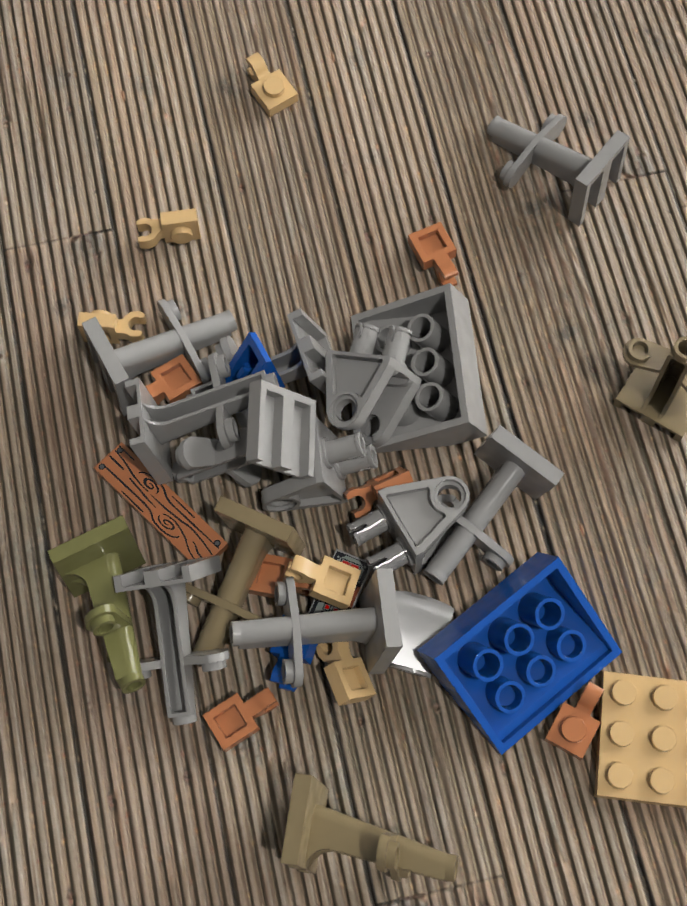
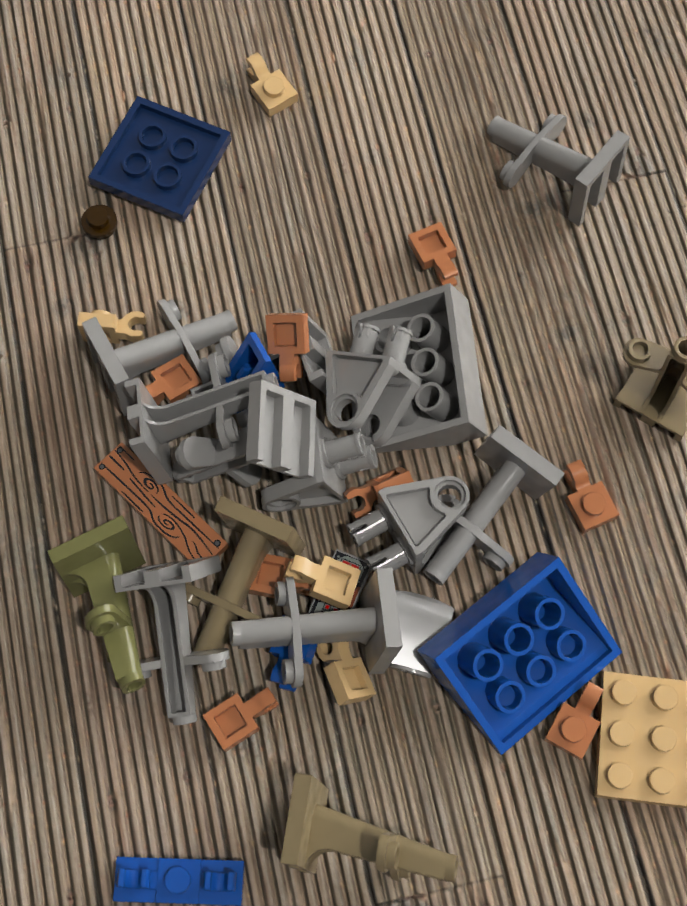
(99, 222): none -> dark brown plate
(160, 158): none -> dark blue plate
(174, 226): tan plate -> none
(179, 881): none -> blue plate
(288, 337): none -> nougat plate
(588, 503): none -> nougat plate

